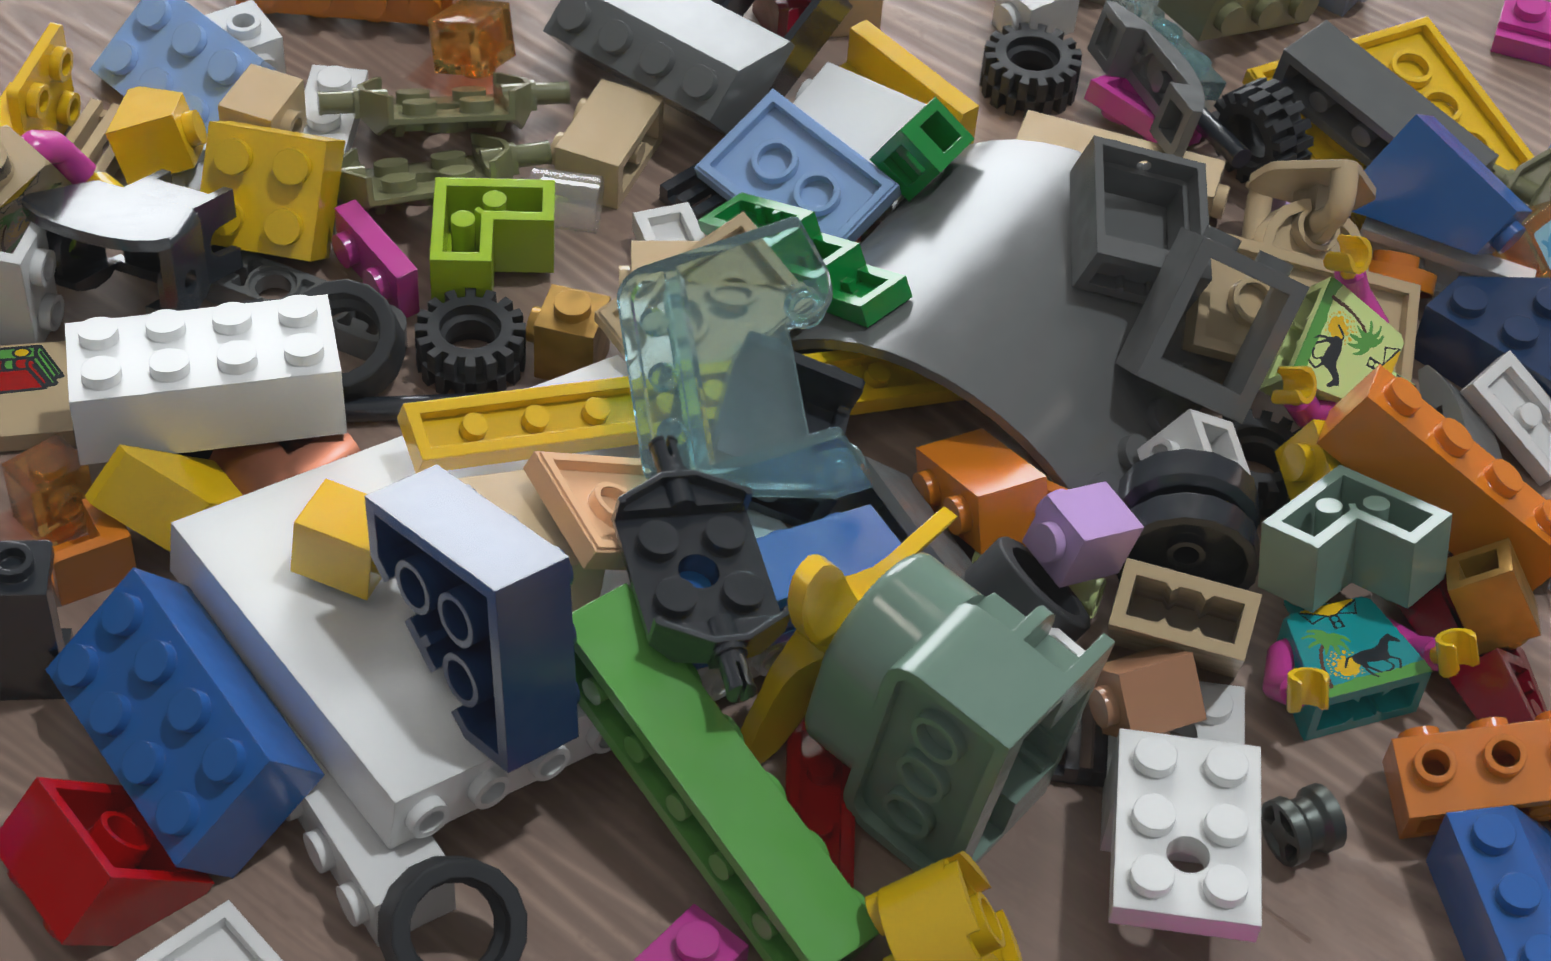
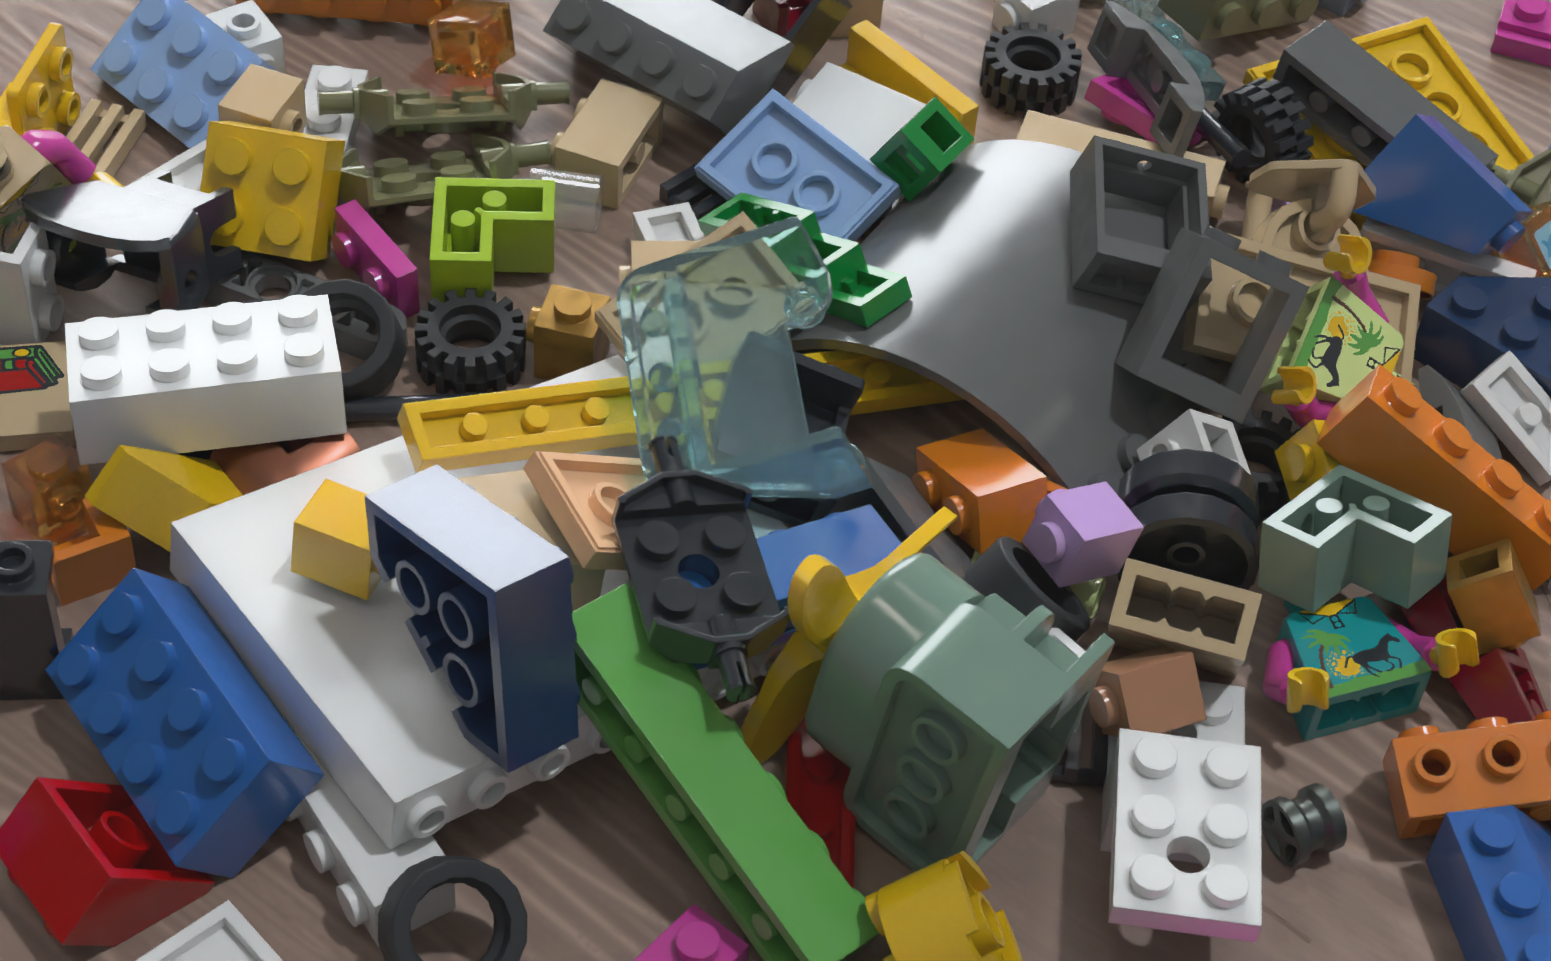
(155, 133): yellow slope -> none

